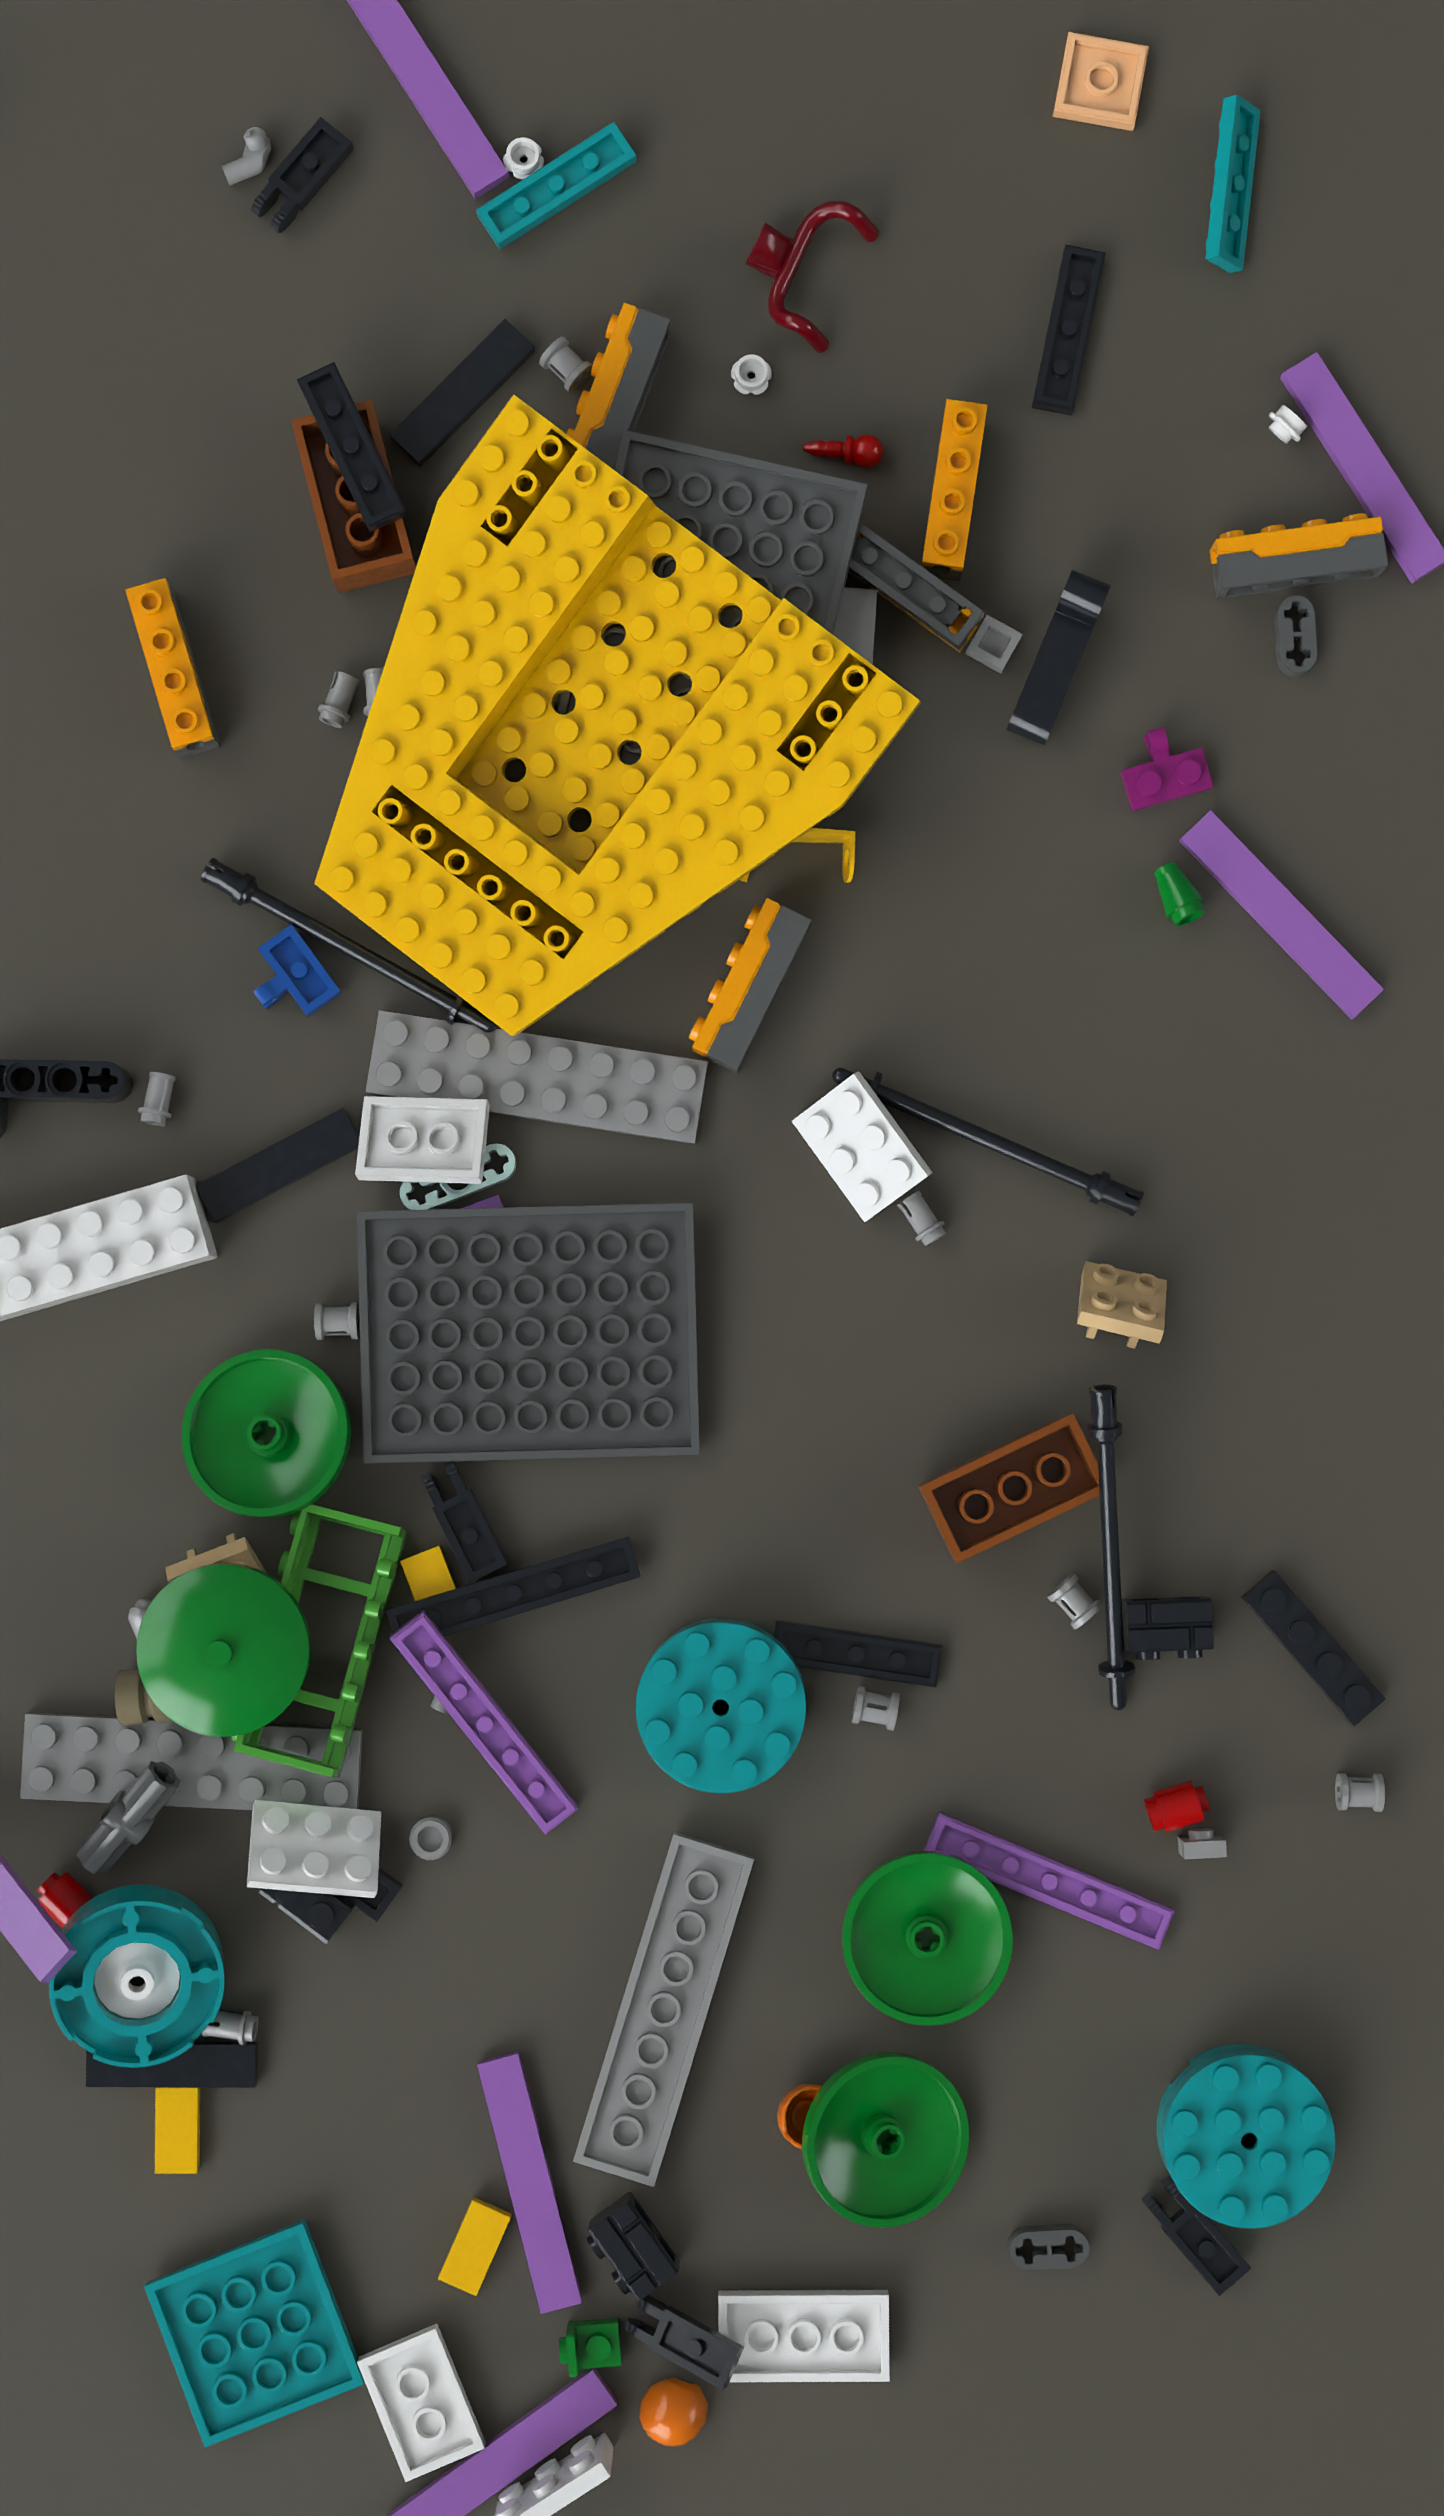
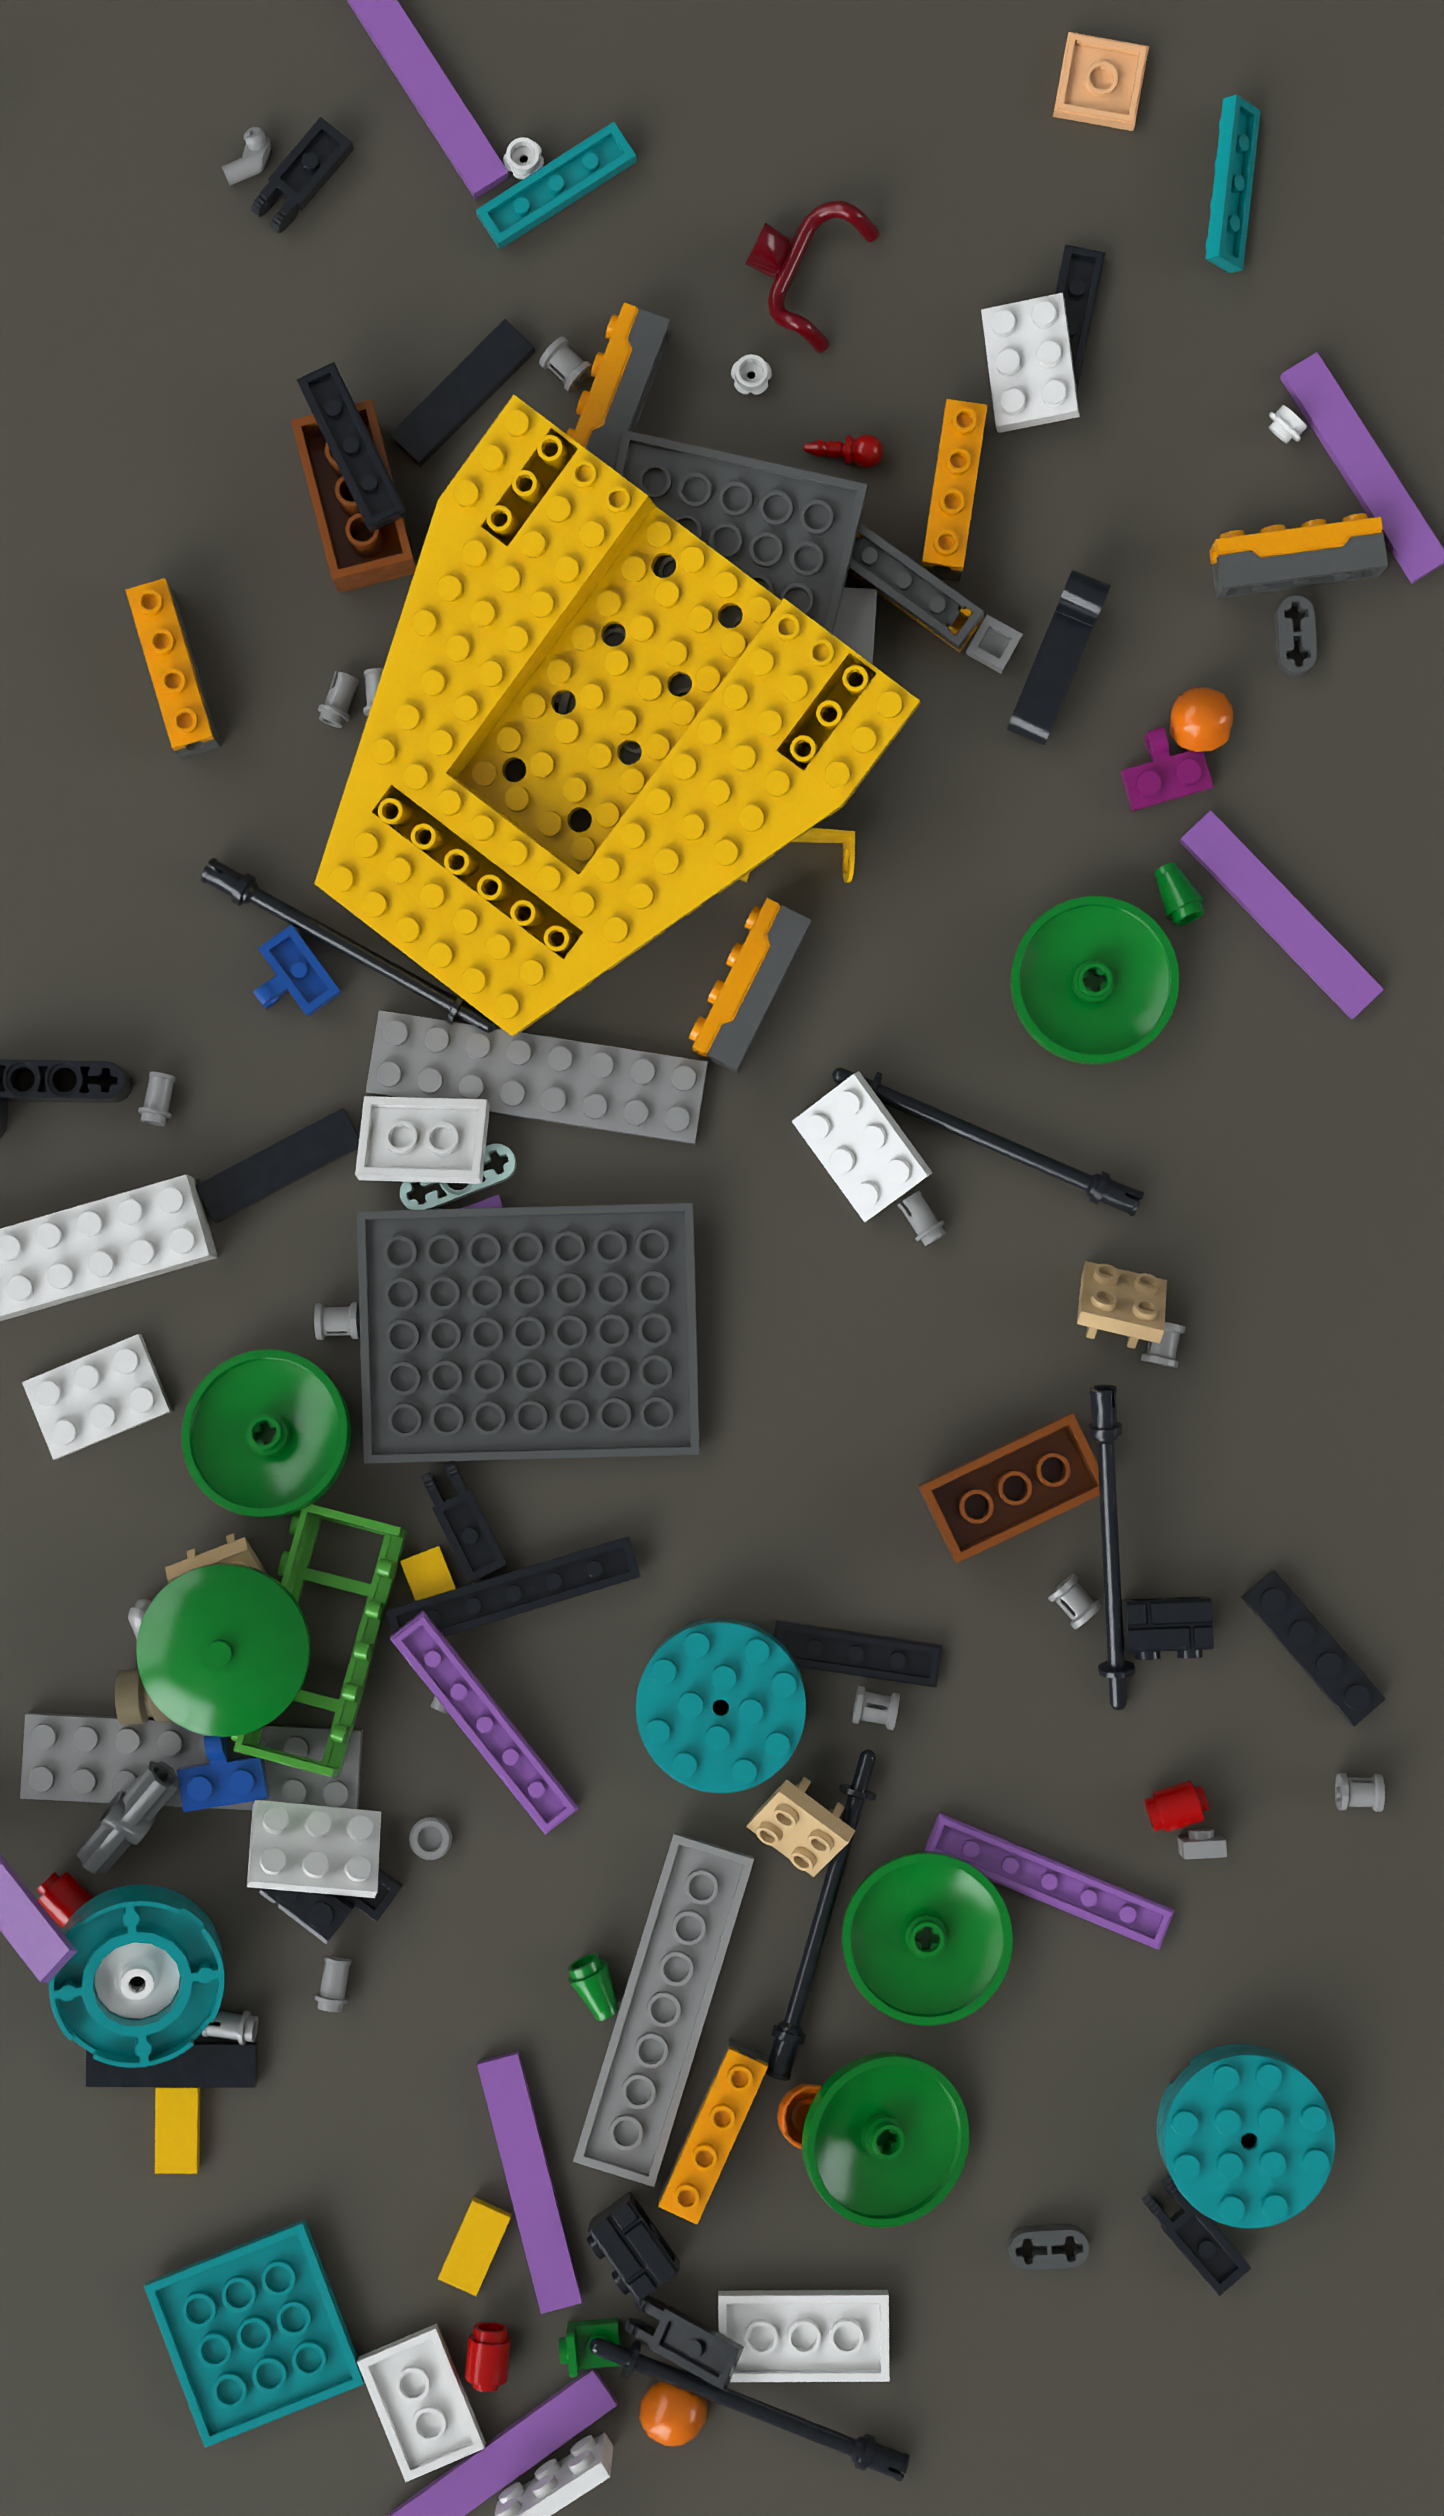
(97, 1396): none -> white plate
(222, 1779): none -> blue plate
(333, 1984): none -> light grey pin
(488, 2356): none -> red brick
(594, 1985): none -> green cone
(713, 2131): none -> light orange piece
(789, 2032): none -> black bar
(801, 1827): none -> tan plate
(863, 2450): none -> black bar
(1030, 363): none -> white plate
(1094, 980): none -> green dish
(1165, 1352): none -> light grey bush
(1201, 719): none -> orange hair

